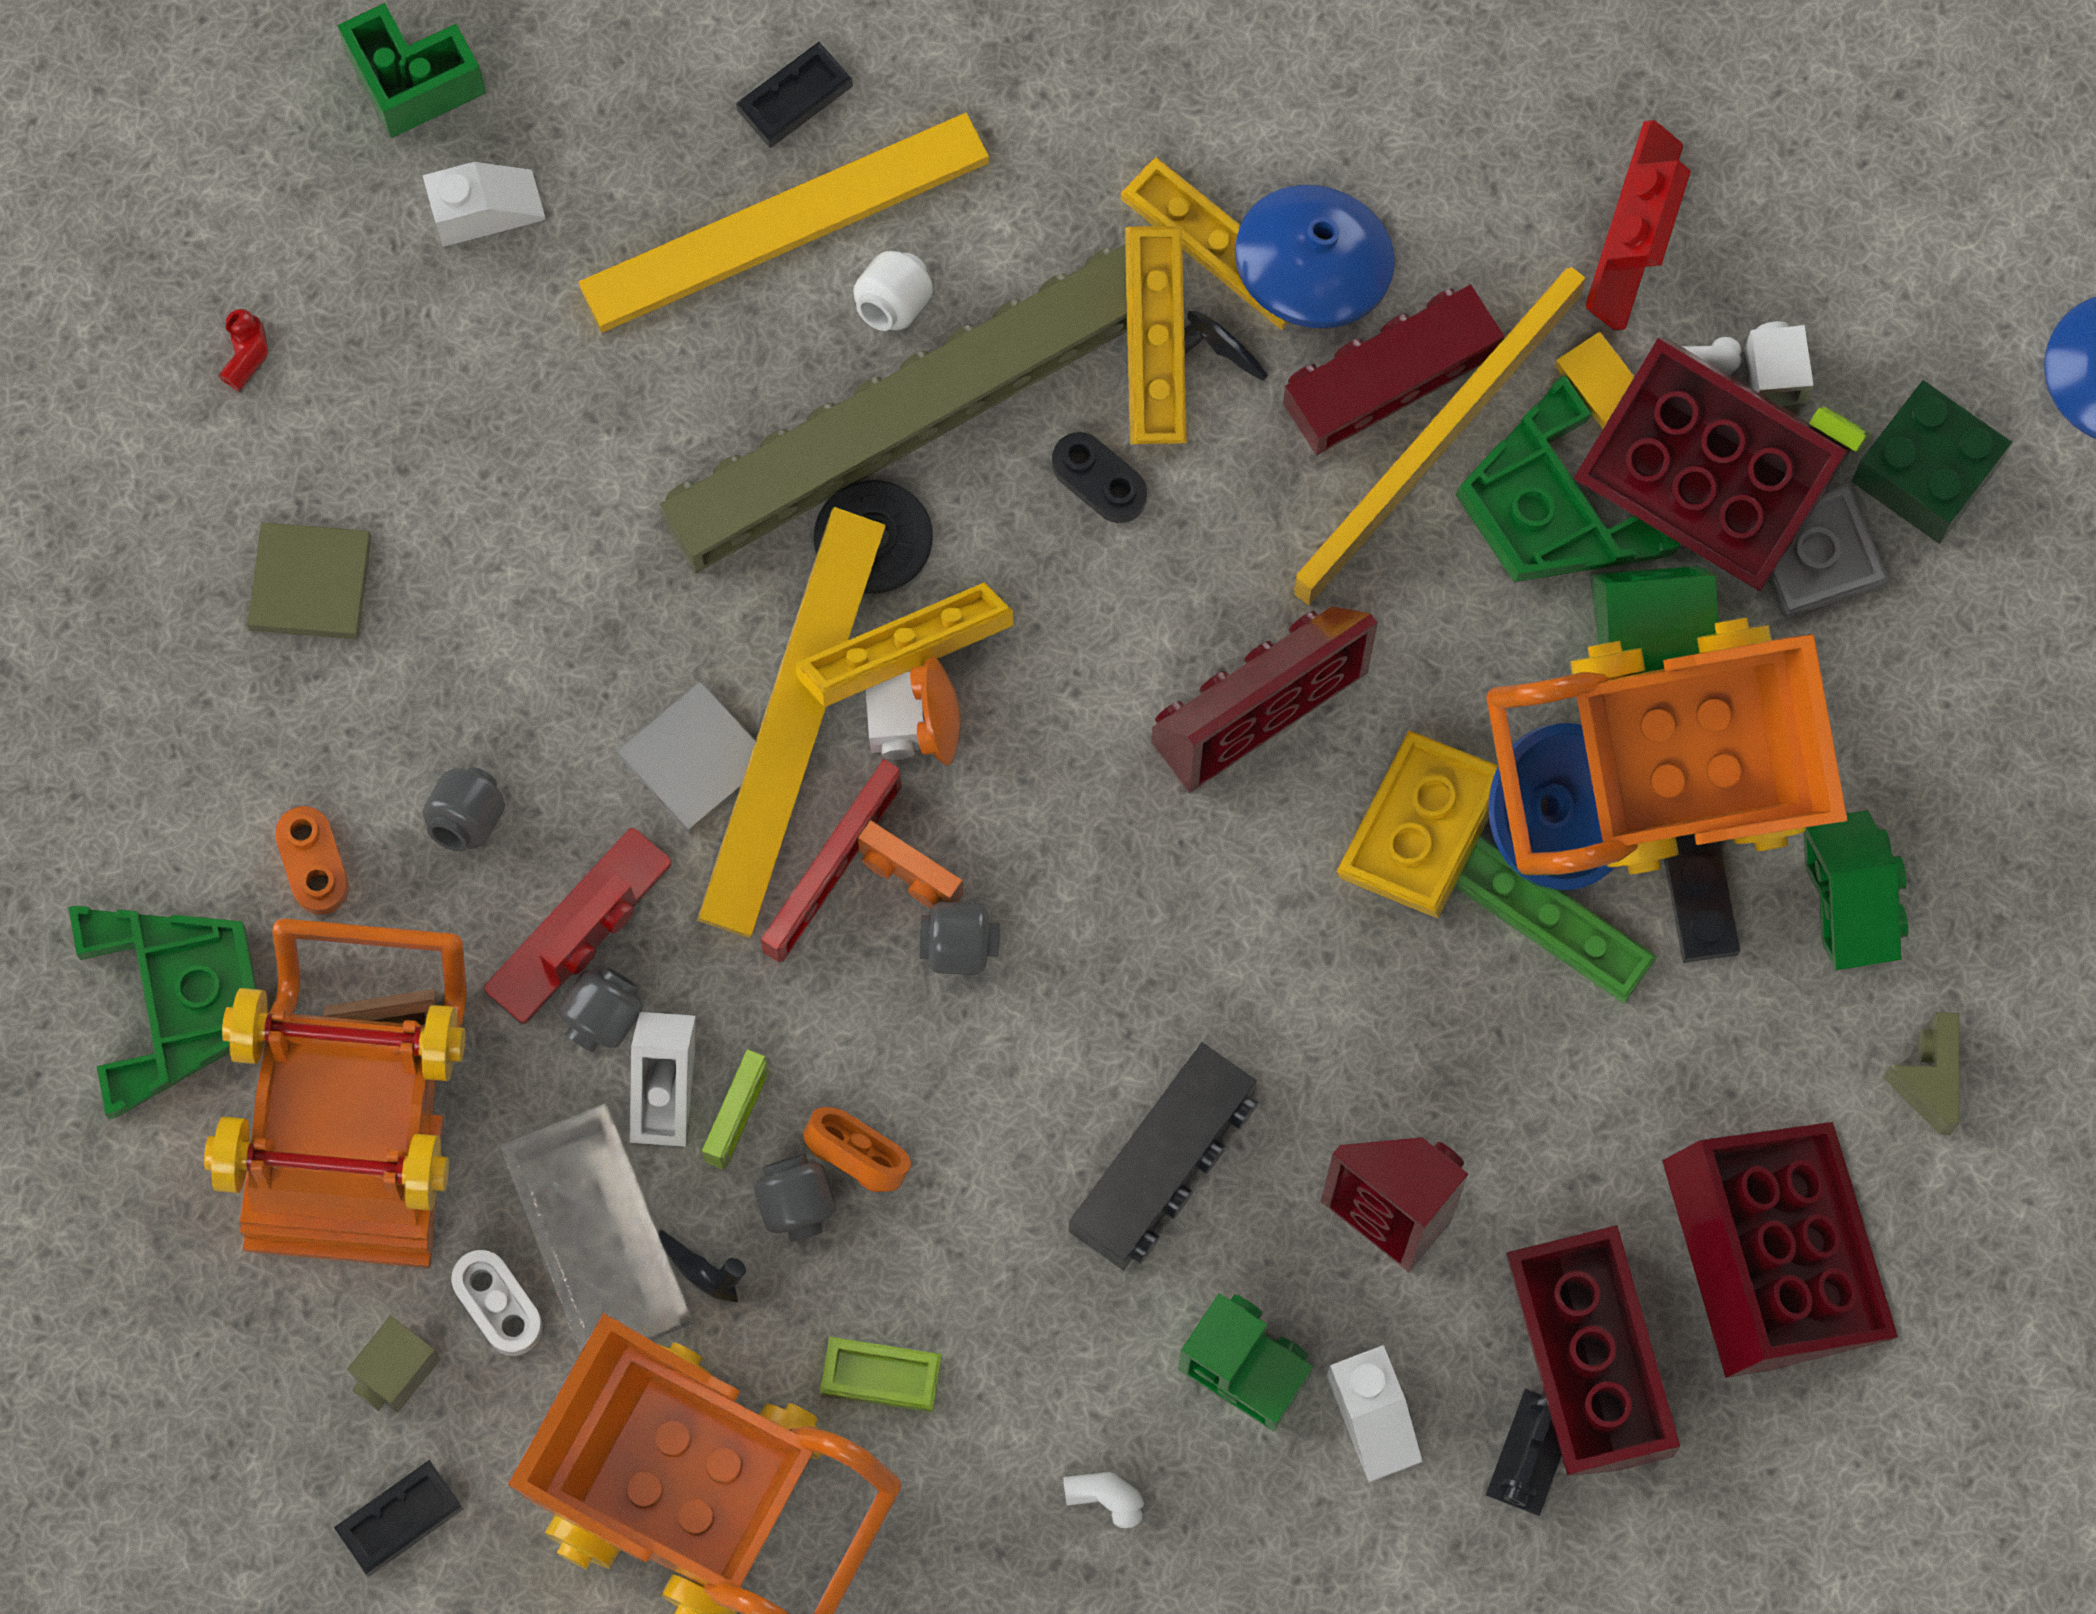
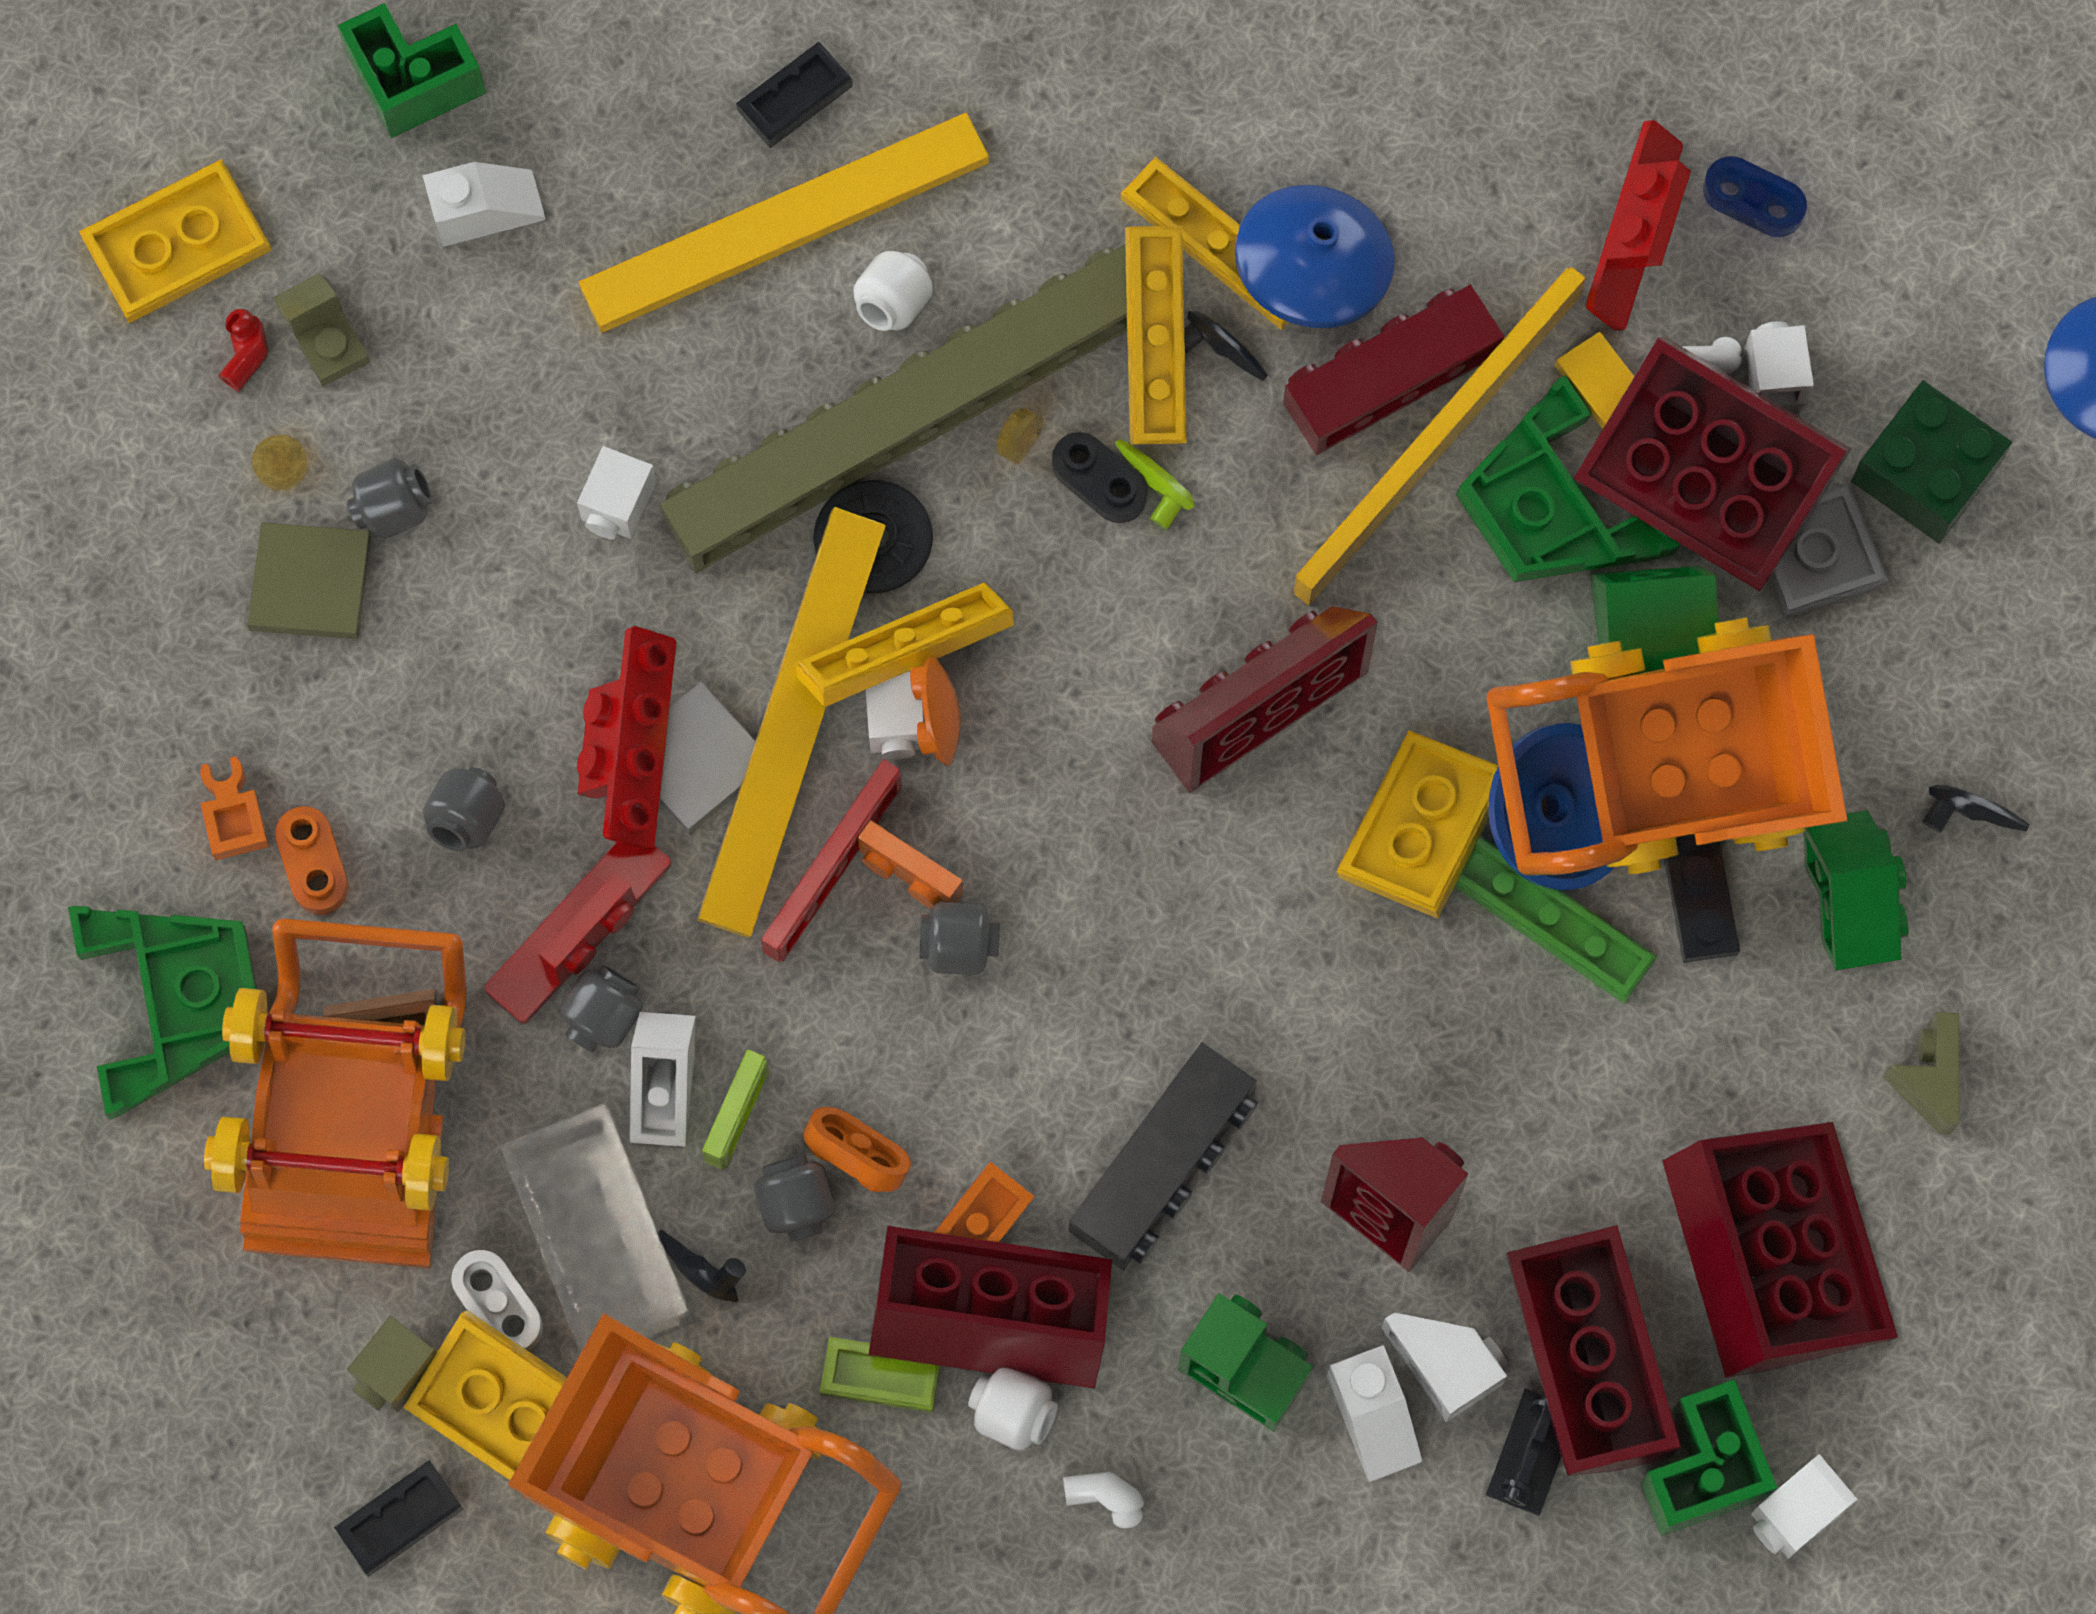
(175, 241): none -> yellow tile
(233, 818): none -> orange plate
(279, 462): none -> clear yellow tile
(321, 329): none -> olive slope
(390, 498): none -> dark grey head
(485, 1393): none -> yellow tile
(616, 494): none -> white brick
(628, 738): none -> red bracket
(987, 1207): none -> orange plate
(991, 1306): none -> dark red slope
(1013, 1408): none -> white head
(1019, 435): none -> clear yellow tile
(1173, 493): none -> lime bar
(1447, 1361): none -> white slope
(1724, 1466): none -> green brick
(1756, 193): none -> clear blue plate
(1802, 1508): none -> white slope
(1841, 429): lime tile -> none
(1970, 805): none -> black bar

